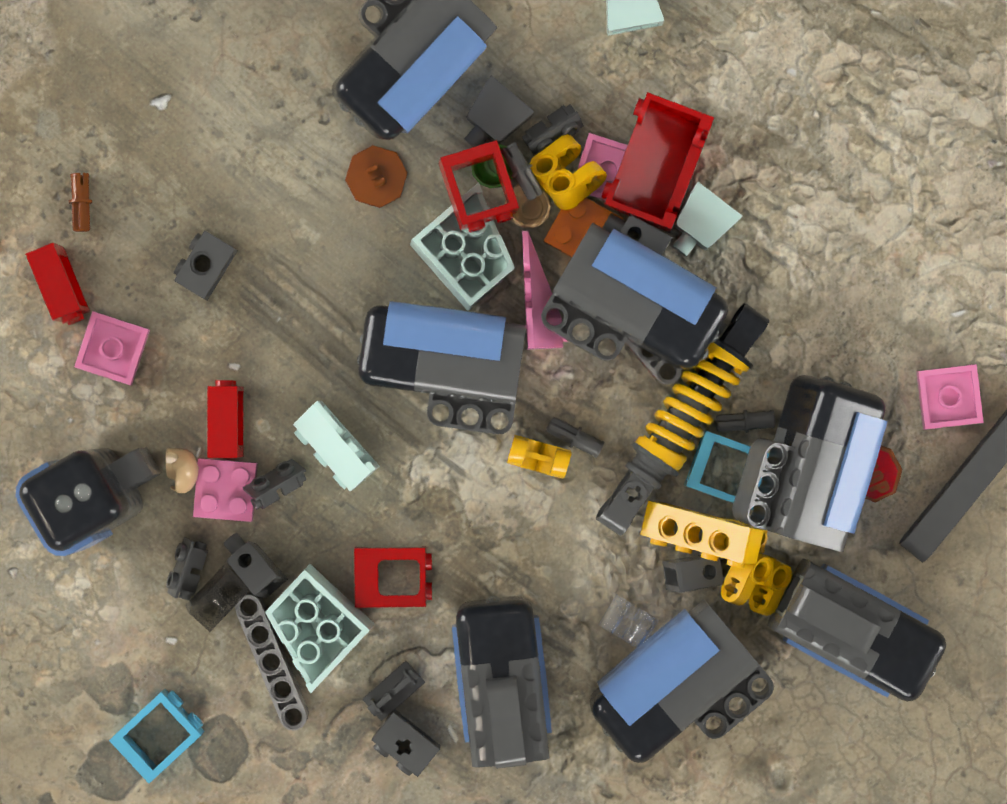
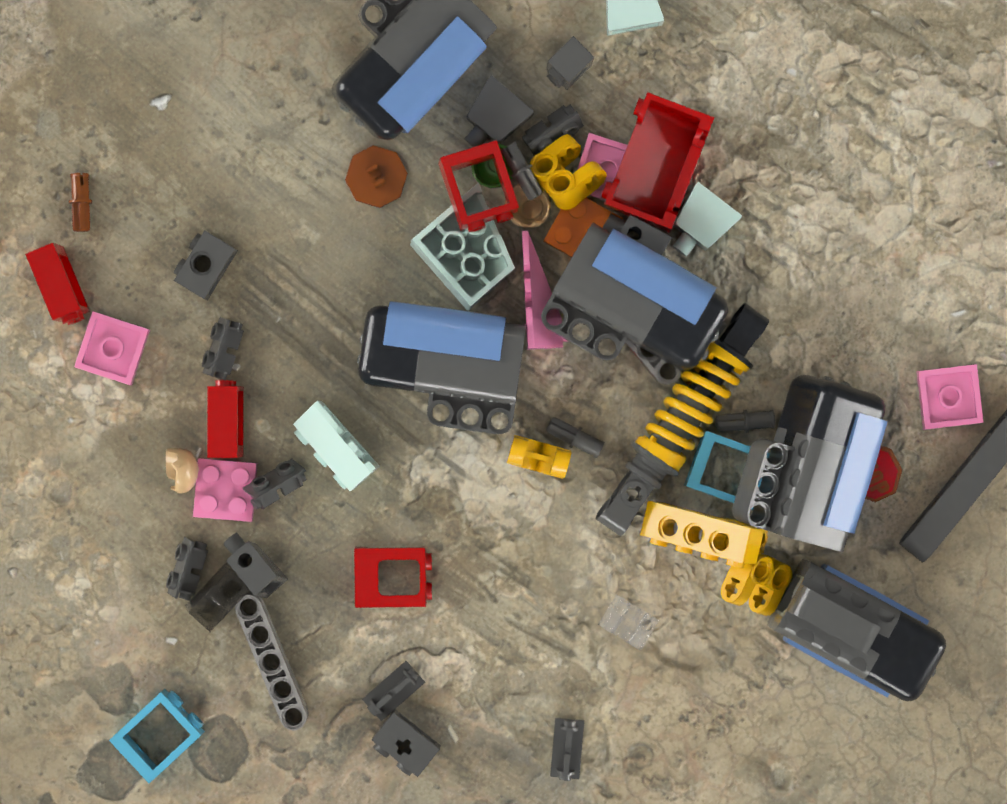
(84, 496): black piece -> none
(216, 358): none -> dark grey hinge
(317, 625): light aqua wedge -> none
(502, 682): piece -> none
(567, 749): none -> dark grey hinge
(569, 64): none -> dark grey brick
(678, 679): piece -> none
(687, 573): dark grey torso -> none

